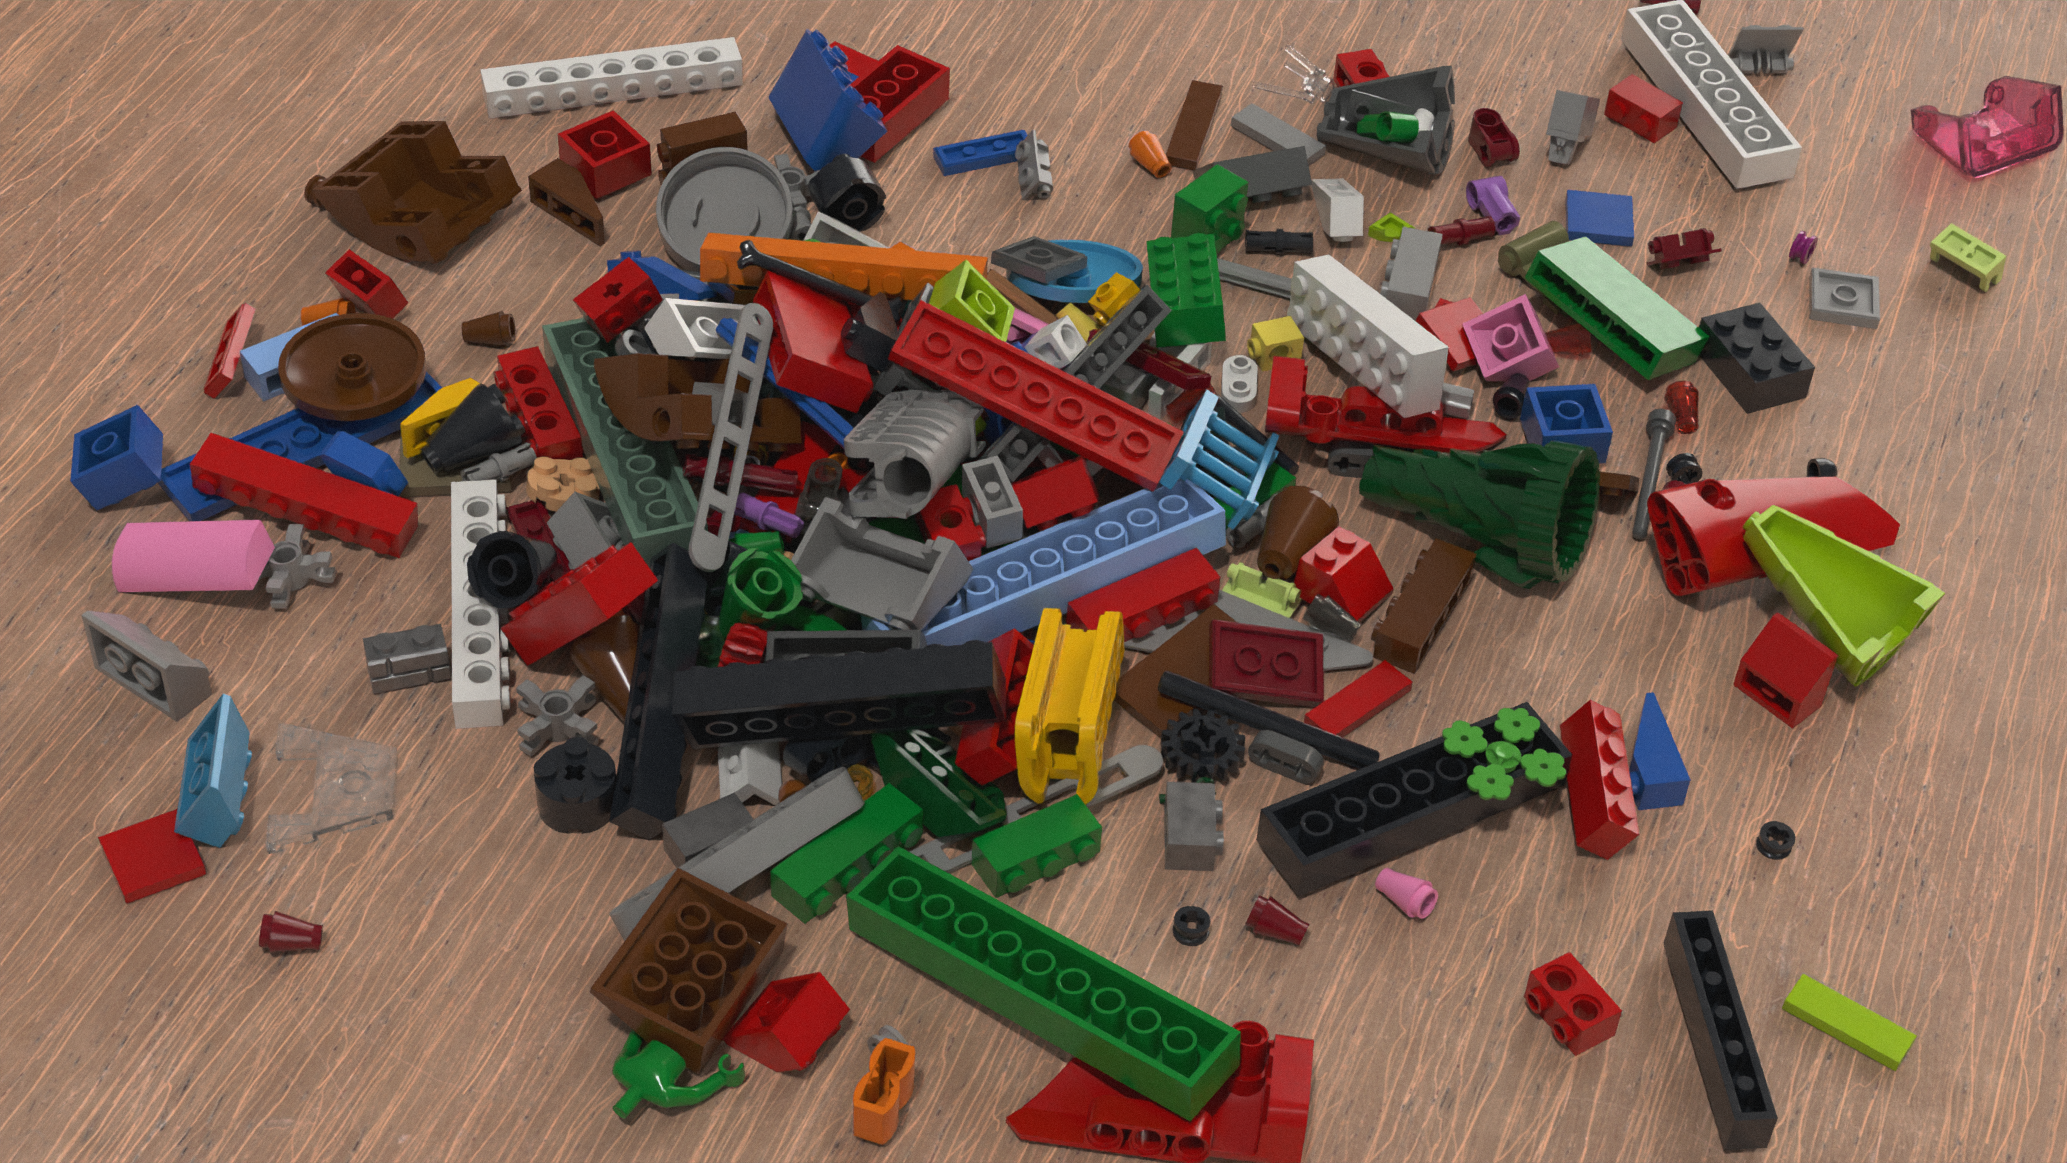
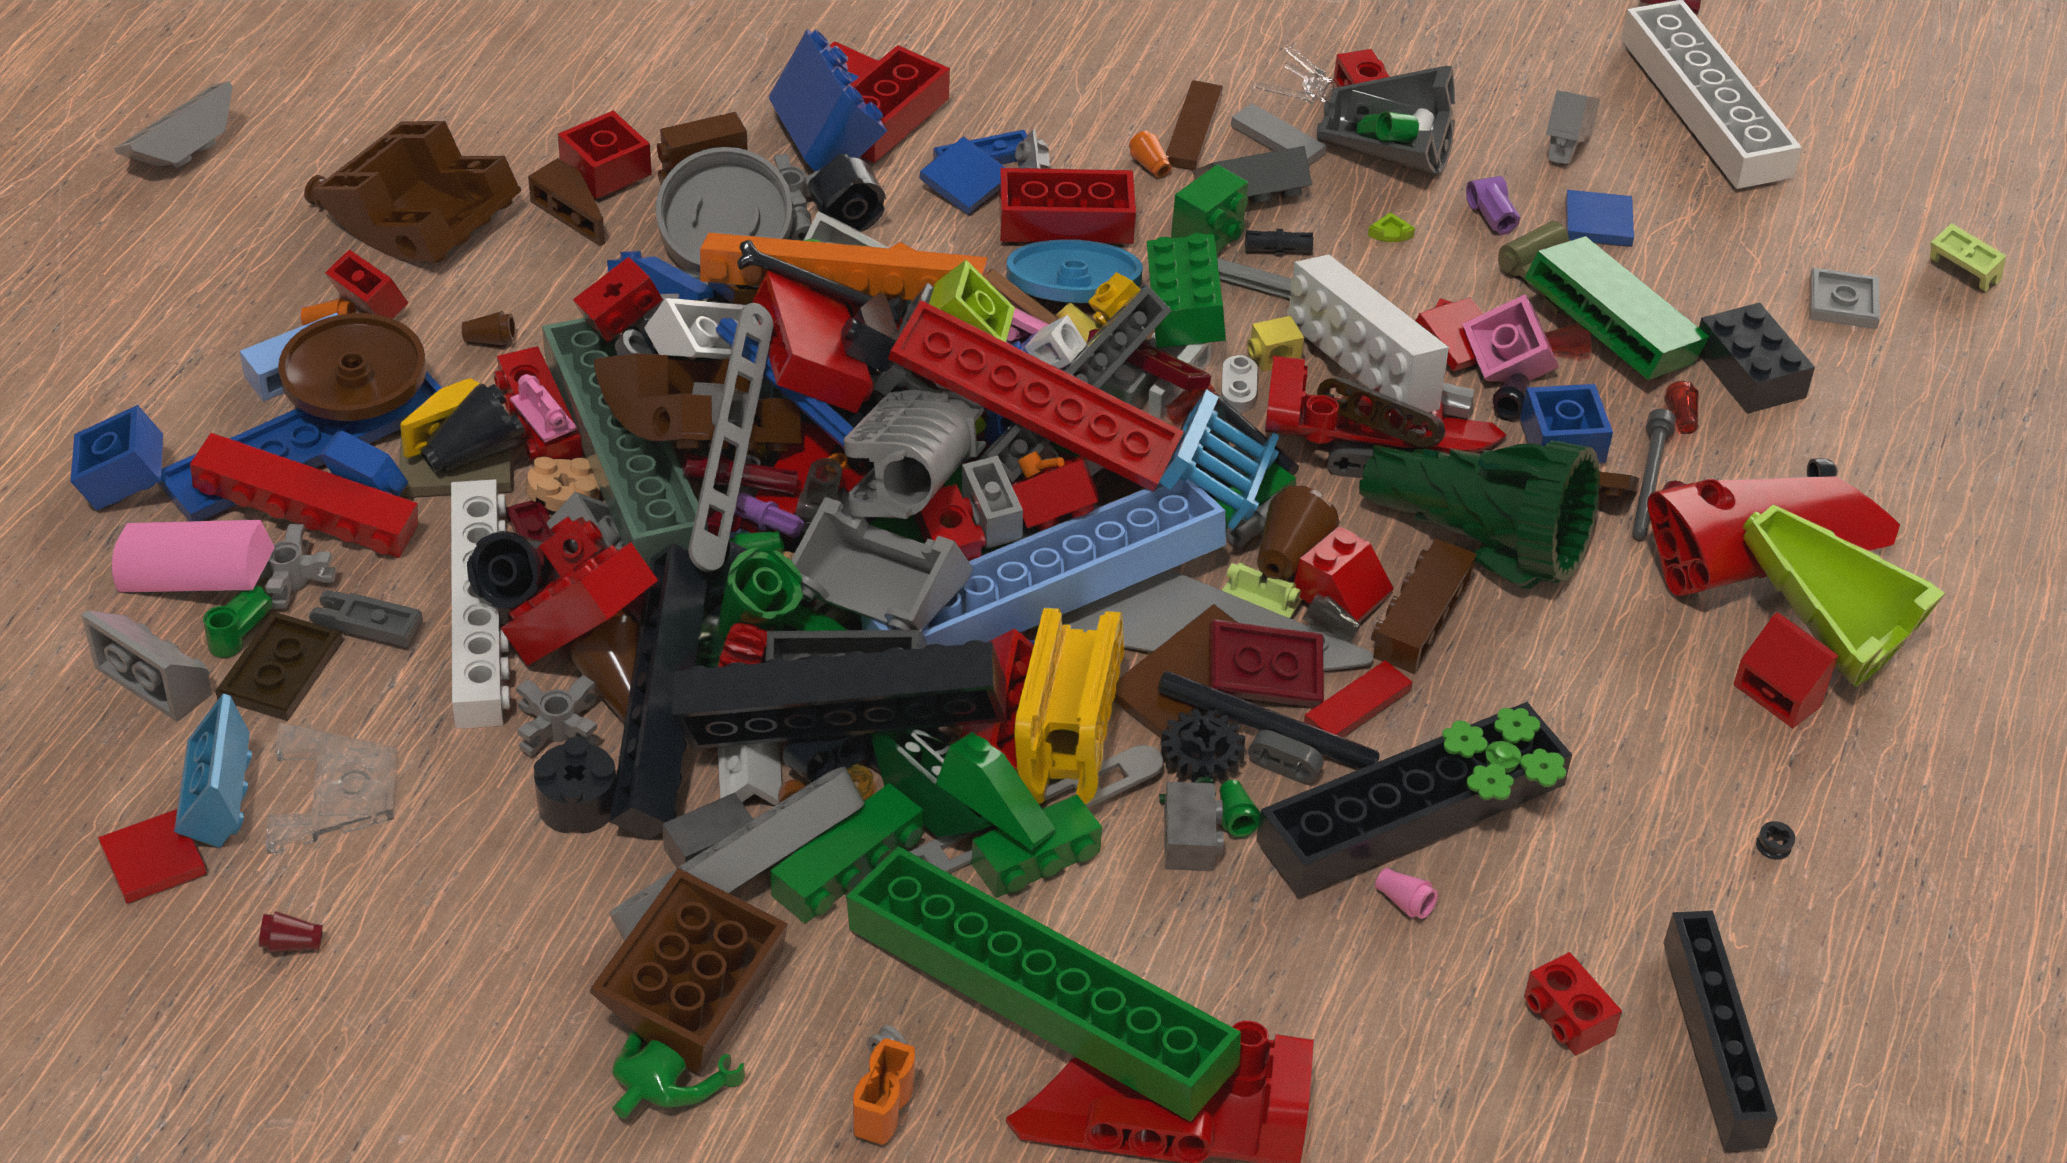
(183, 130): none -> light grey wedge
(228, 350): red tile -> none
(229, 623): none -> green piece
(280, 665): none -> dark brown tile
(367, 617): none -> dark grey hinge
(406, 658): flat silver brick -> none
(501, 465): light grey pin -> none
(541, 409): none -> bright pink hinge
(560, 548): none -> red brick
(611, 77): white brick -> none
(789, 1022): red slope -> none
(963, 175): none -> blue tile
(991, 787): none -> green slope
(1032, 464): none -> orange hand
(1039, 259): dark grey plate -> none
(1067, 205): none -> red brick
(1151, 596): red brick -> none
(1189, 936): black bush -> none
(1239, 813): none -> green cone
(1276, 921): dark red cone -> none
(1339, 208): white slope -> none
(1381, 408): none -> dark brown beam
(1412, 270): light grey brick -> none
(1464, 230): dark red pin -> none
(1492, 138): dark red piece -> none
(1599, 780): red brick -> none
(1643, 108): red brick -> none
(1655, 762): blue slope -> none
(1684, 468): black bush -> none
(1695, 247): dark red hinge -> none
(1765, 47): light grey hinge -> none
(1803, 247): magenta bush -> none
(1849, 1022): lime tile -> none
(2015, 125): clear pink windscreen -> none

